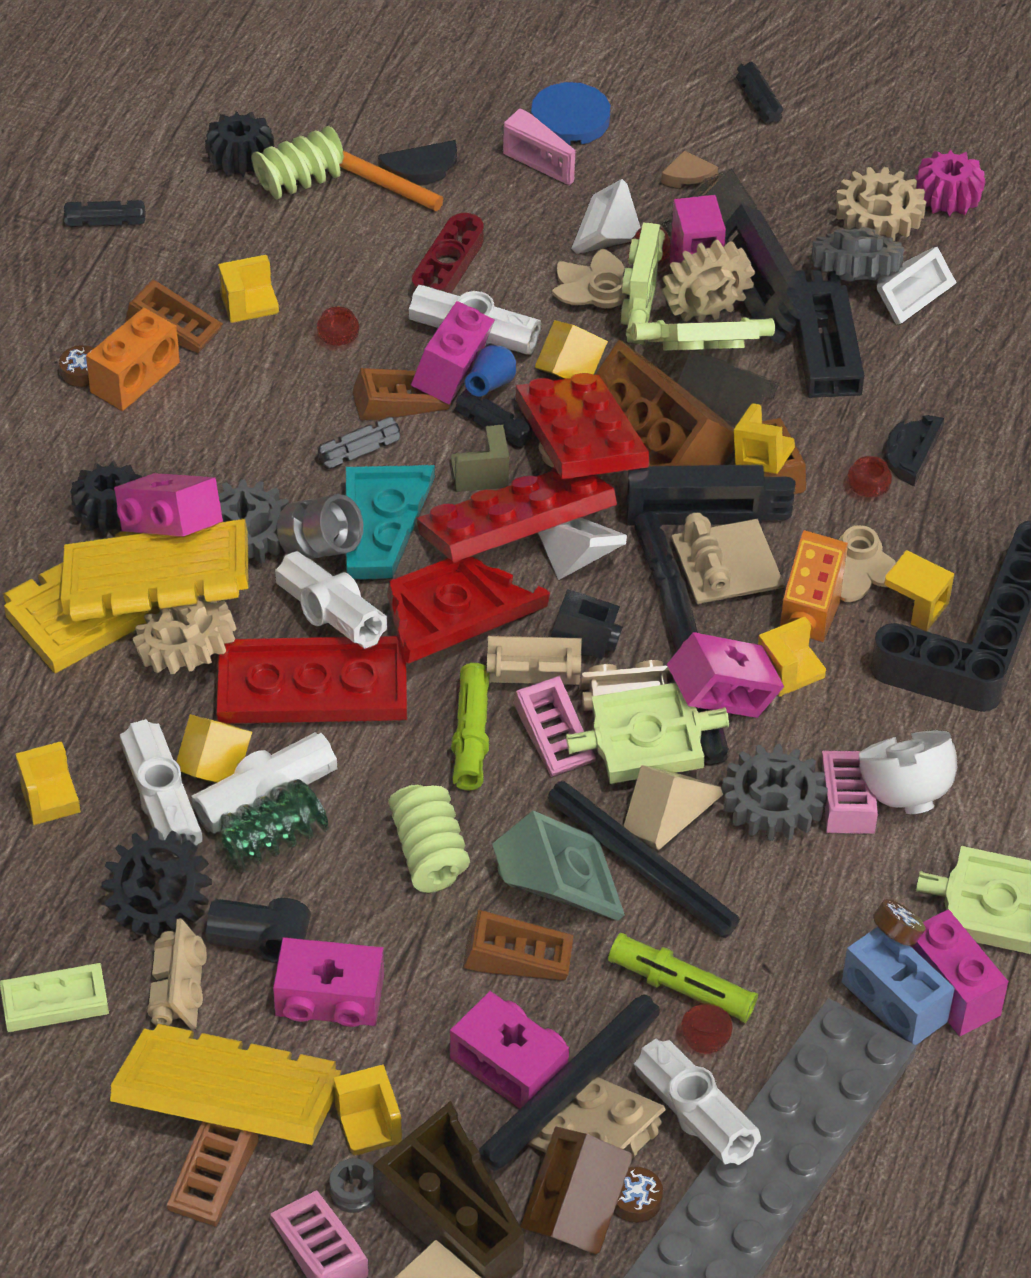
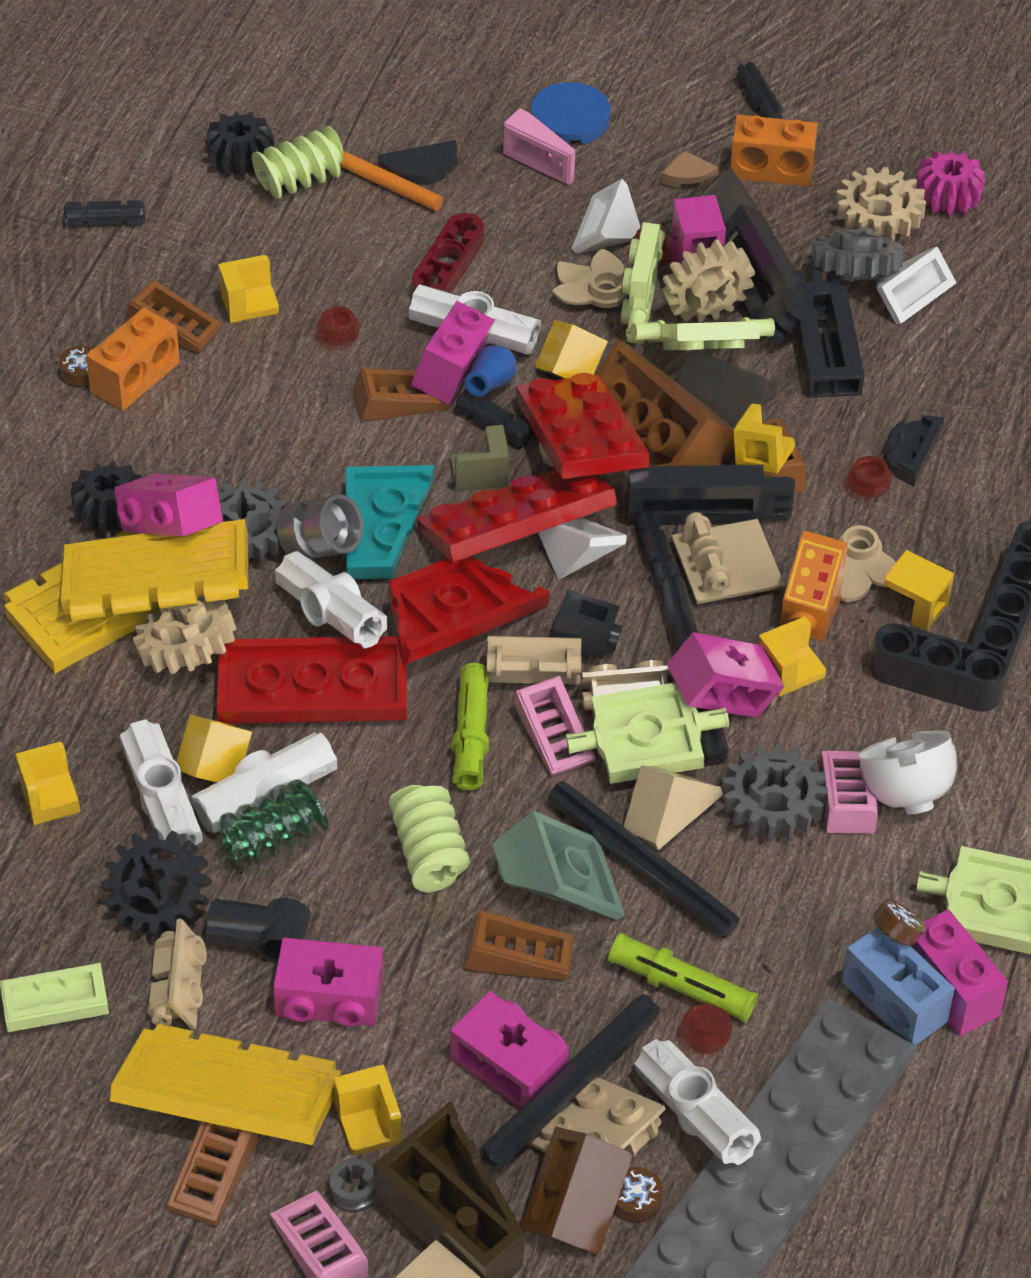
(358, 442): axle -> none
(773, 150): none -> orange brick

